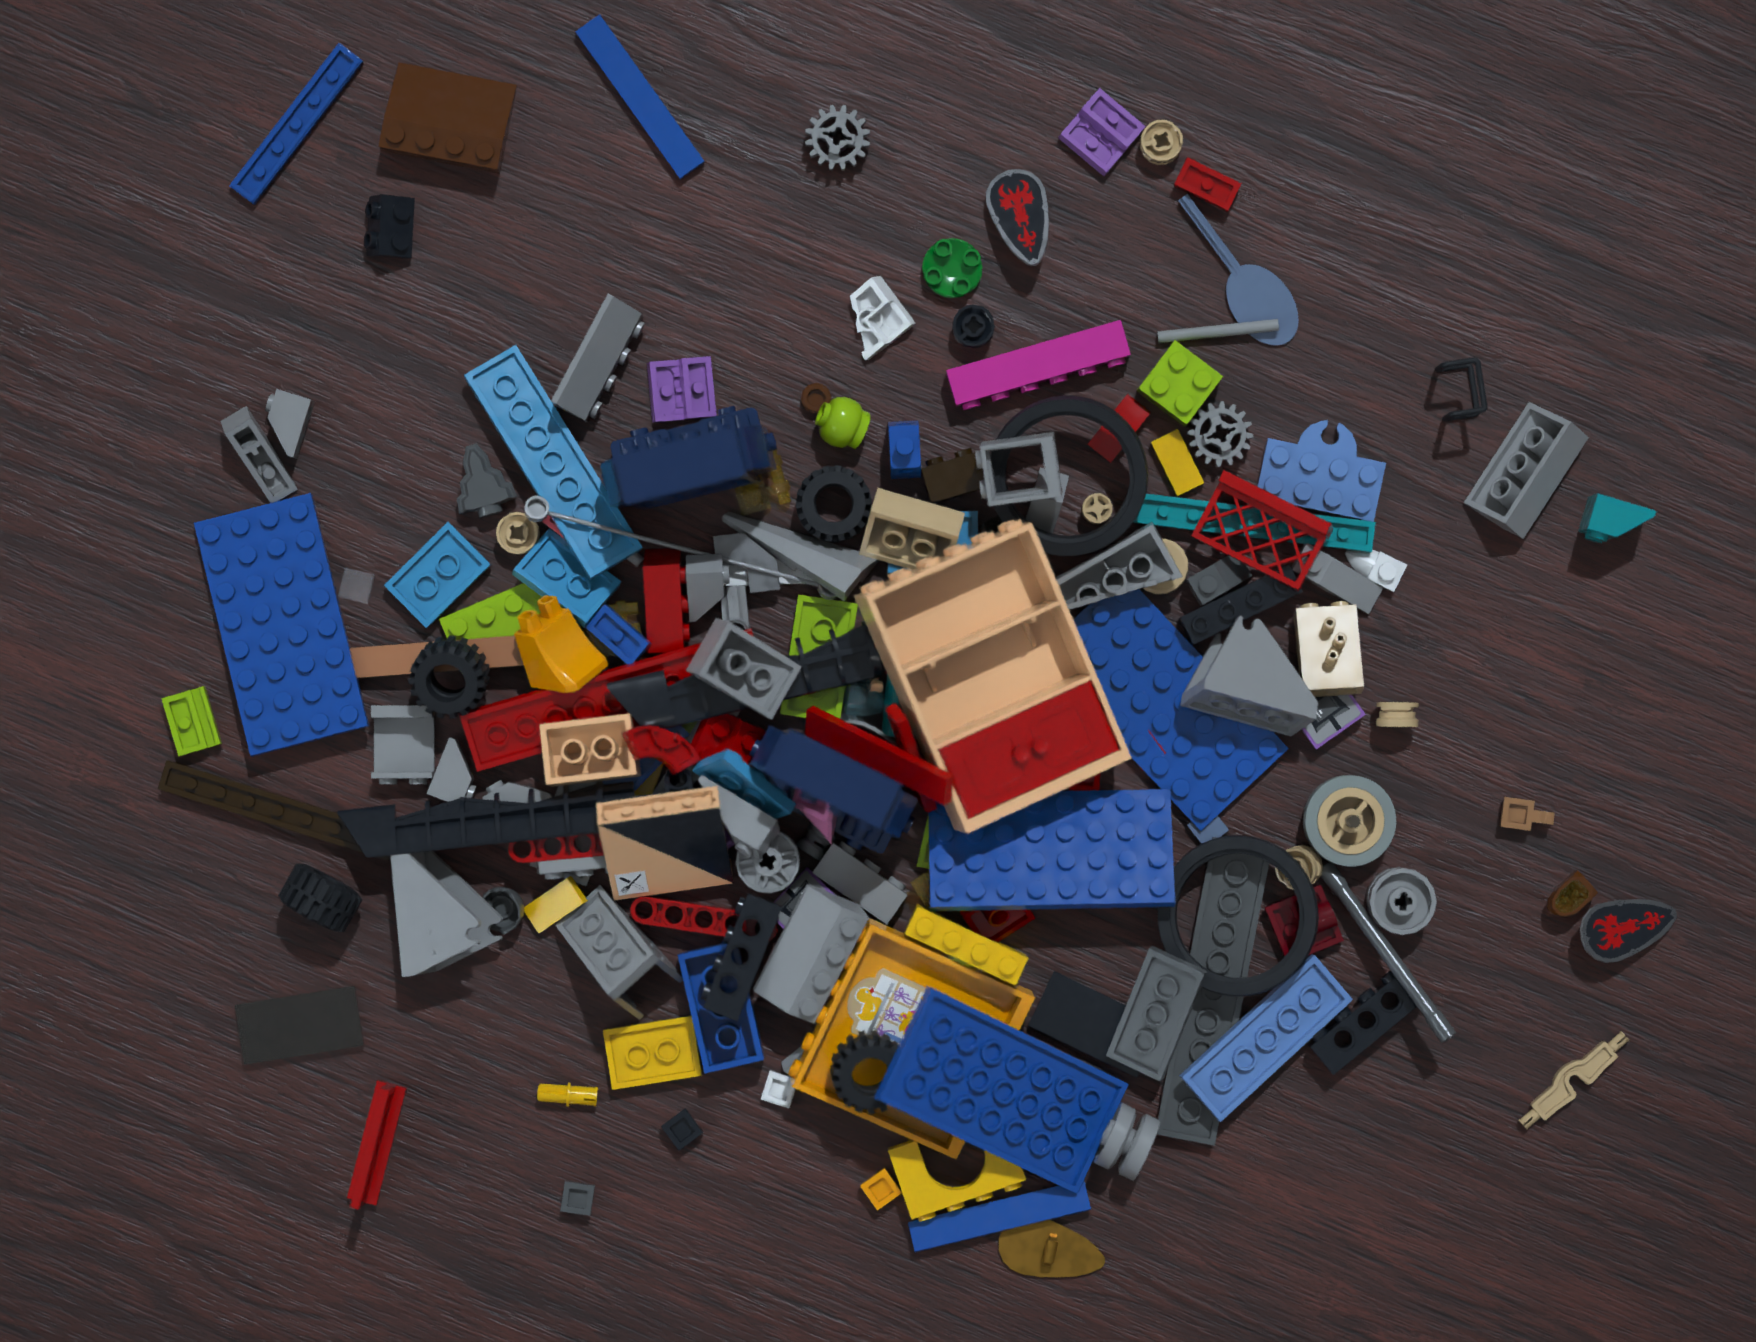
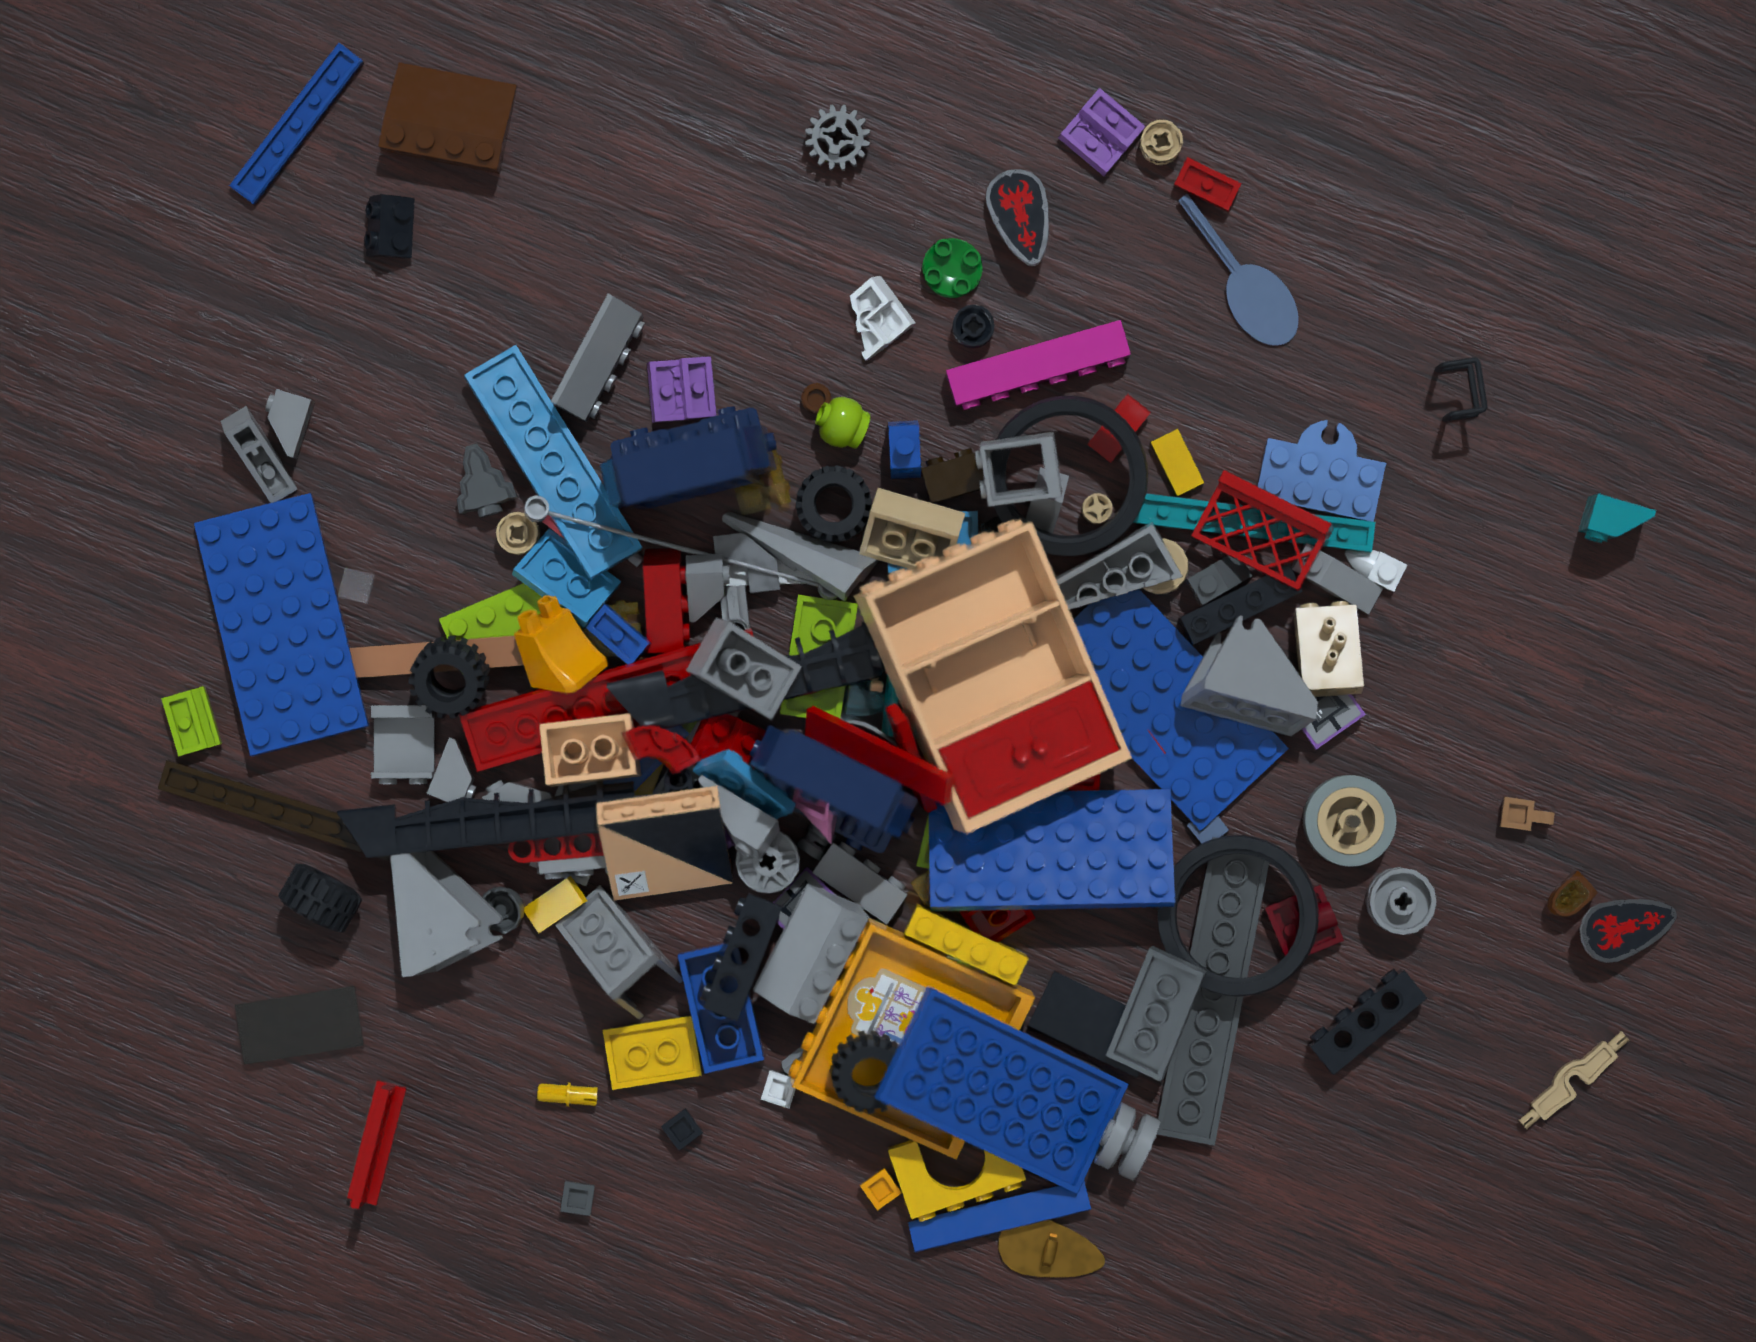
(437, 575): dark azure plate -> none
(640, 97): blue tile -> none
(688, 920): red beam -> none
(1179, 383): lime brick -> none
(1216, 421): light grey gear -> none
(1218, 331): light grey bar -> none
(1265, 1038): medium blue plate -> none
(1309, 861): tan wheel -> none
(1396, 714): tan wheel -> none
(1433, 1016): dark grey piece -> none
(1526, 469): light grey slope -> none

